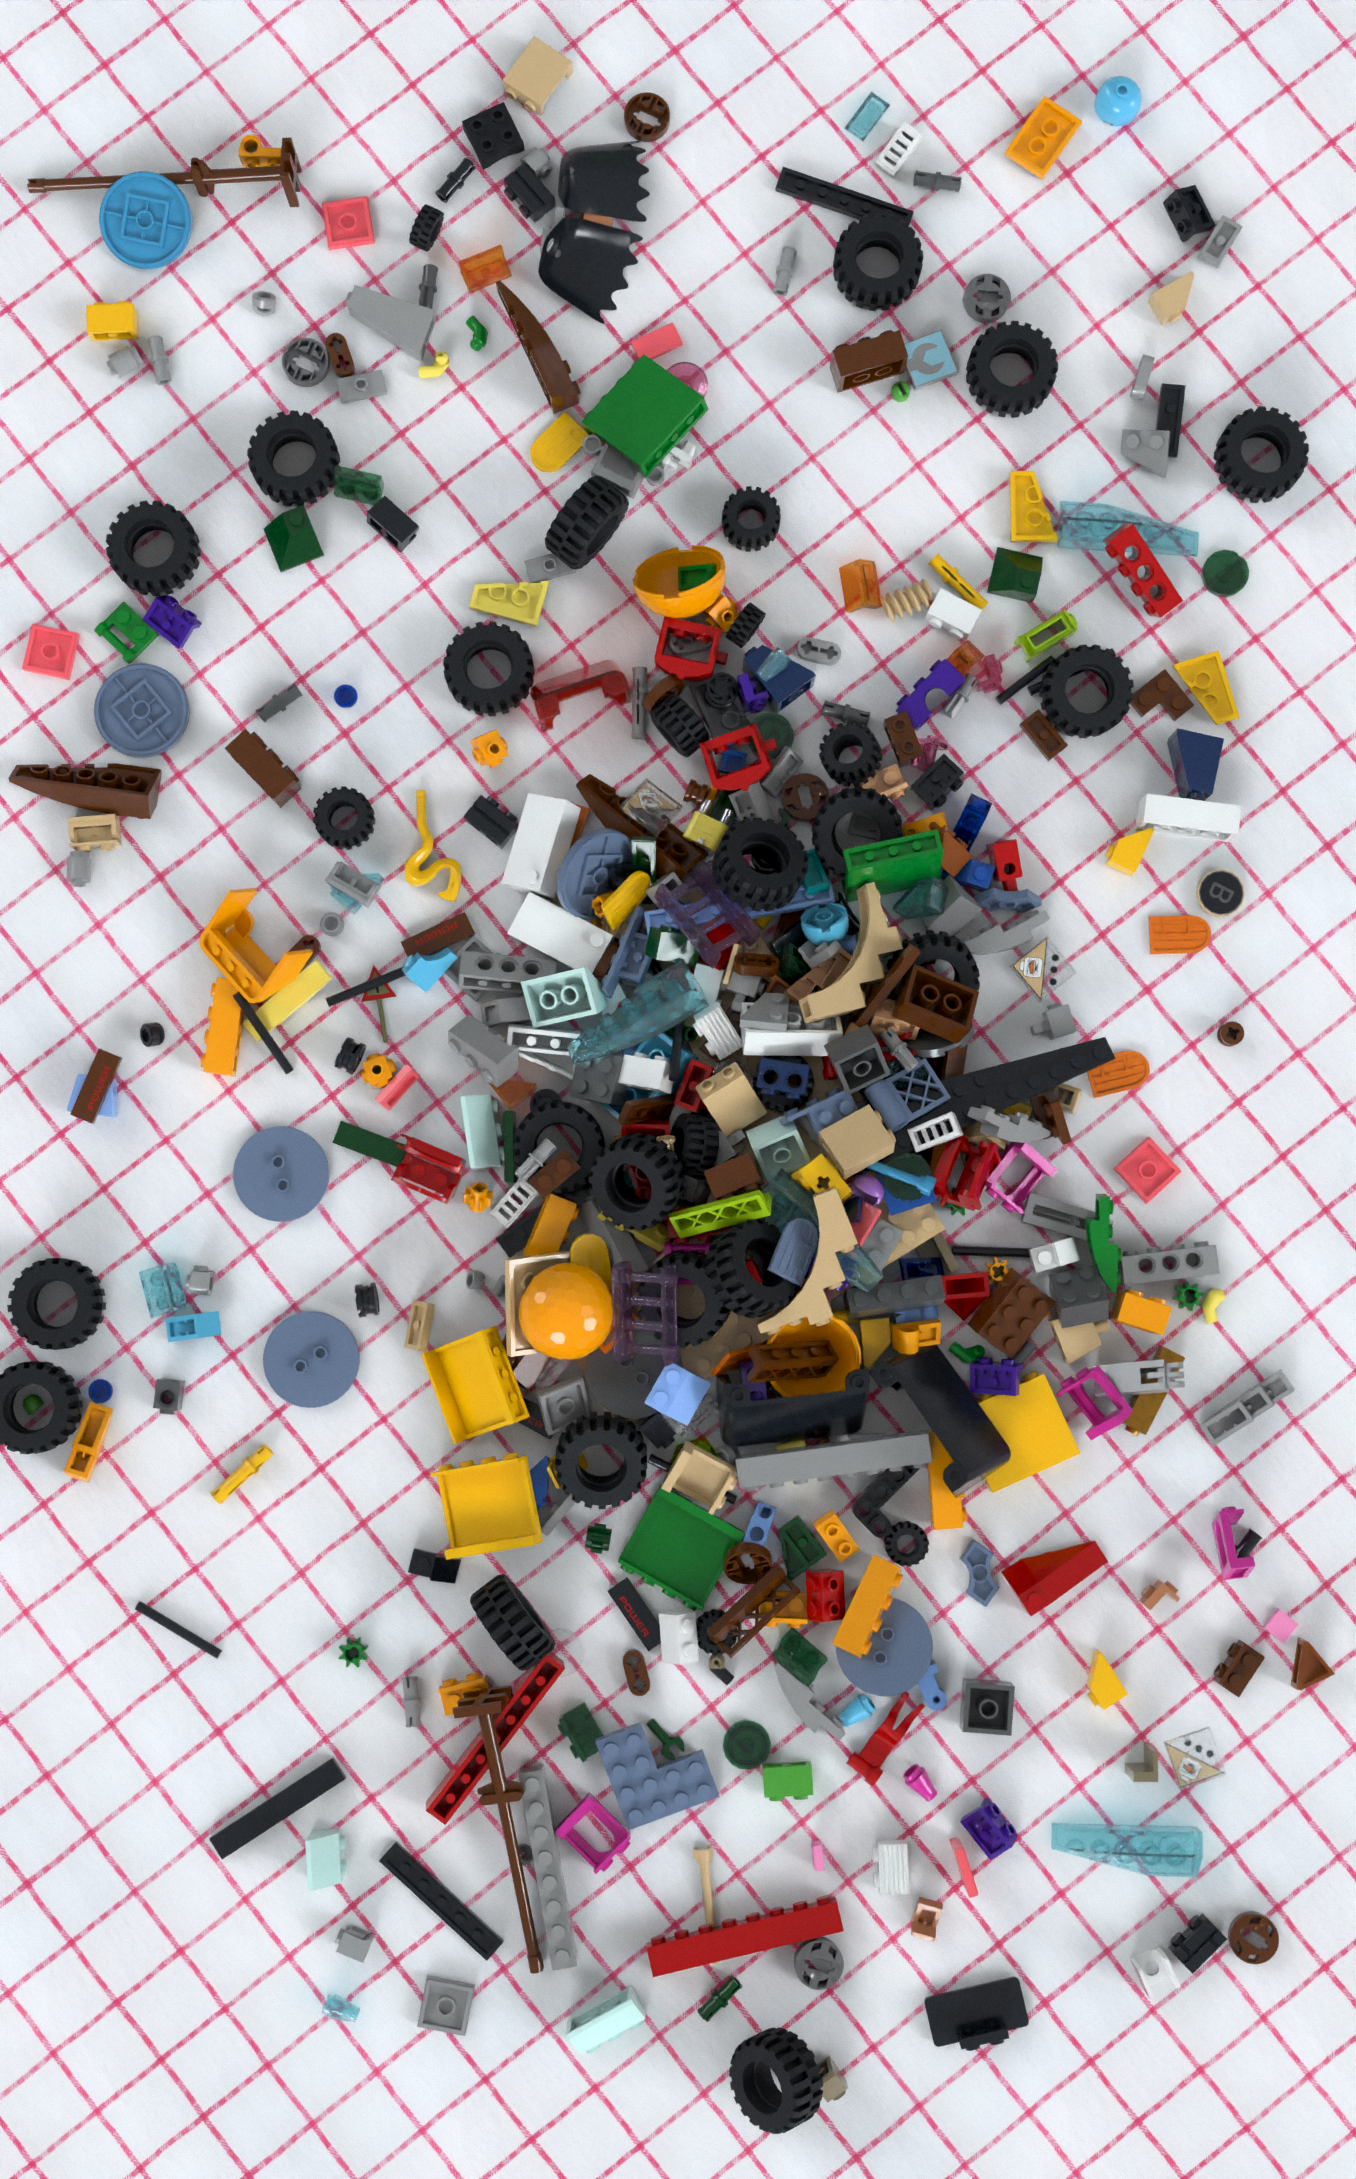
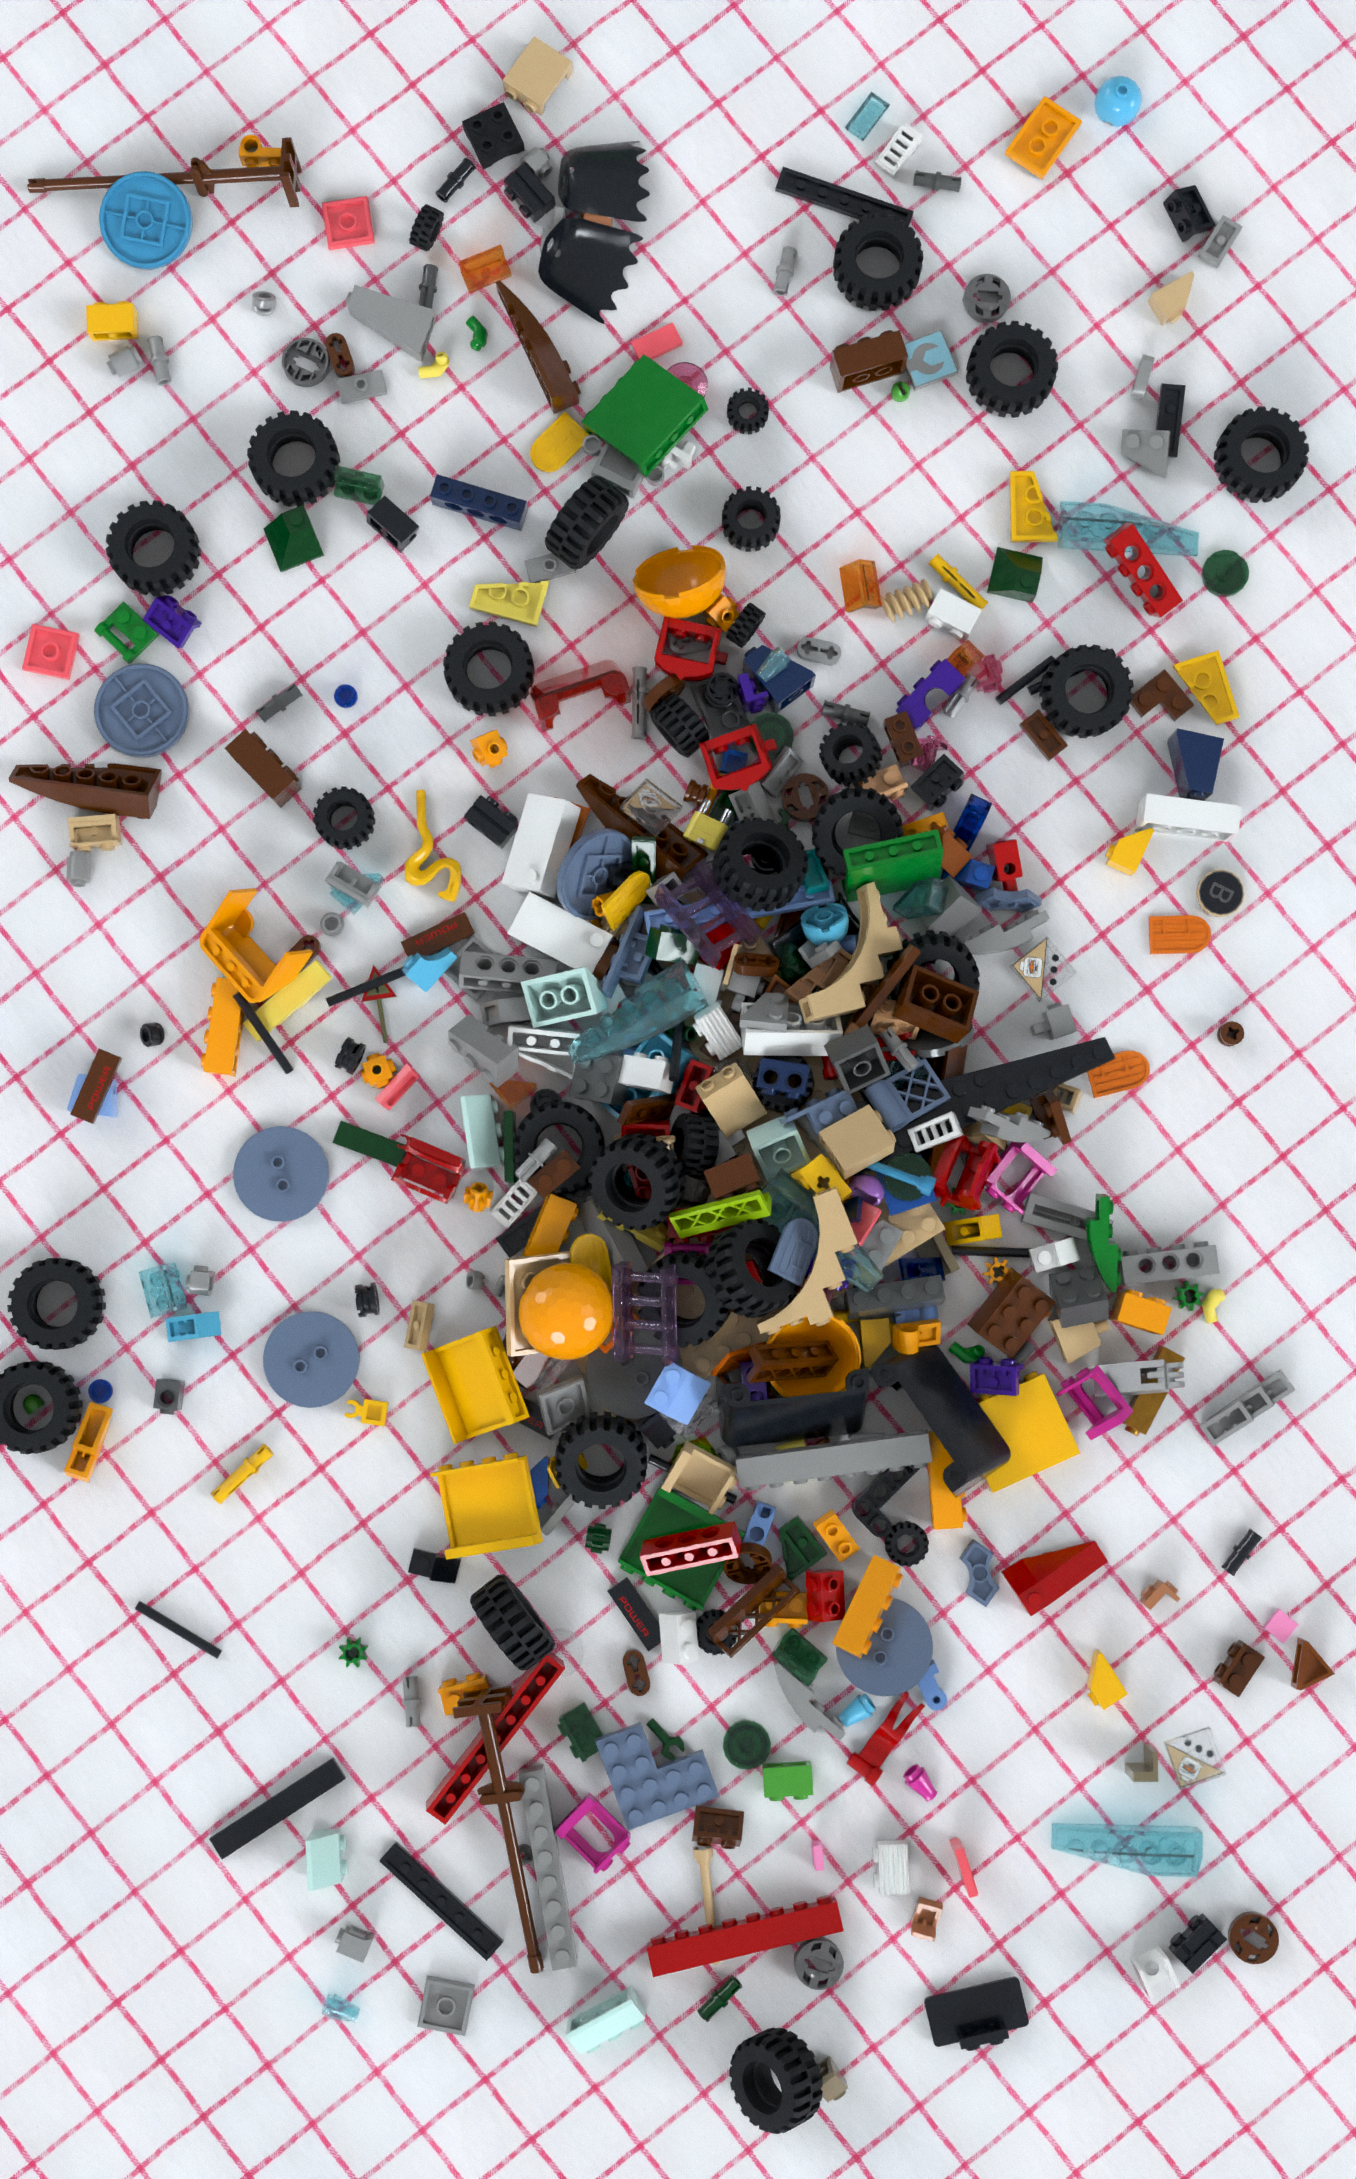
(371, 1412): none -> yellow plate
(479, 502): none -> dark blue brick
(649, 107): reddish brown piece -> none
(690, 1548): none -> red brick
(695, 575): green tile -> none
(718, 1668): arm -> none
(718, 1827): none -> reddish brown bracket
(747, 397): none -> black tyre
(965, 1292): red slope -> none
(973, 1229): none -> yellow slope
(987, 1706): dark grey brick -> none
(990, 1829): dark purple bracket -> none
(1025, 640): lime window -> none
(1147, 1170): coral tile -> none
(1230, 1565): dark pink panel -> none

